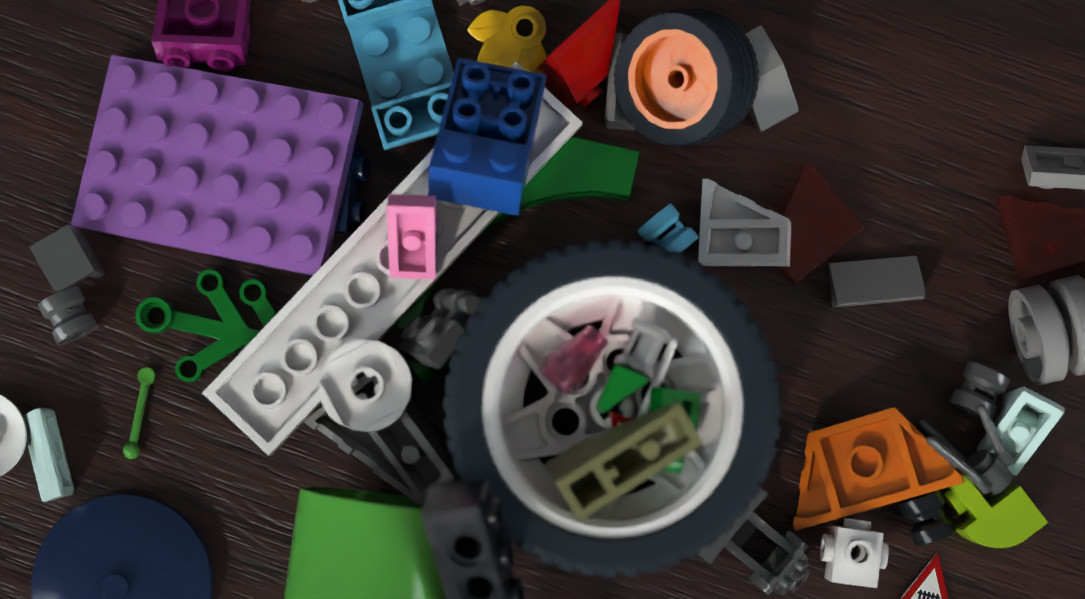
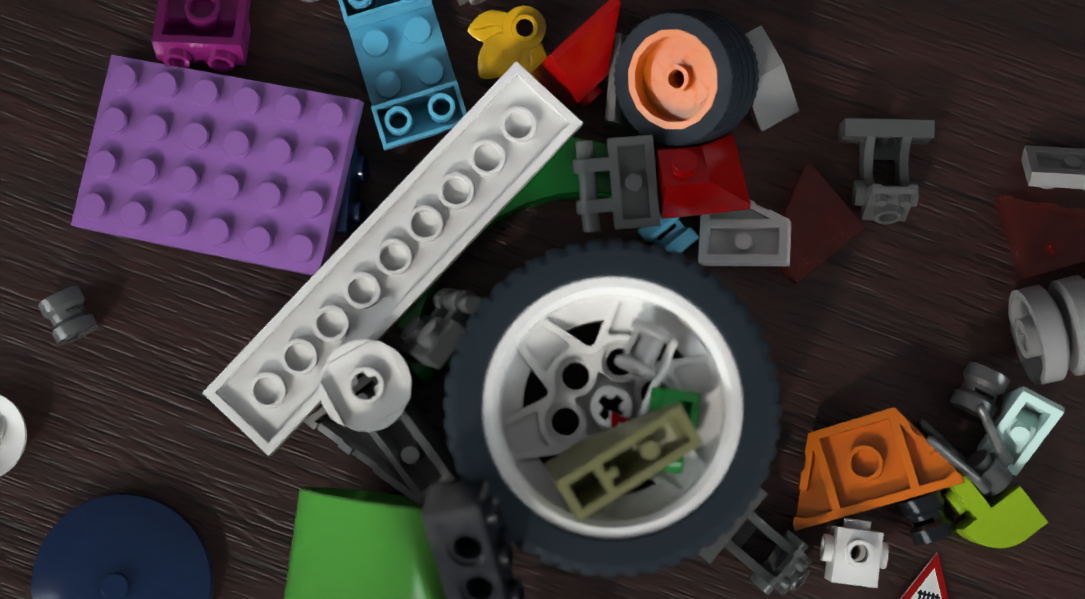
(48, 455): light aqua slope -> none
(66, 258): dark grey panel -> none
(146, 377): bright green hinge -> none
(232, 332): green plant -> none
(412, 236): bright pink slope -> none
(486, 136): blue slope -> none
(573, 361): clear pink cone -> none
(619, 386): green slope -> none
(631, 182): none -> dark grey plate
(700, 178): none -> red slope
(876, 281): light grey slope -> none
(889, 142): none -> dark grey tile

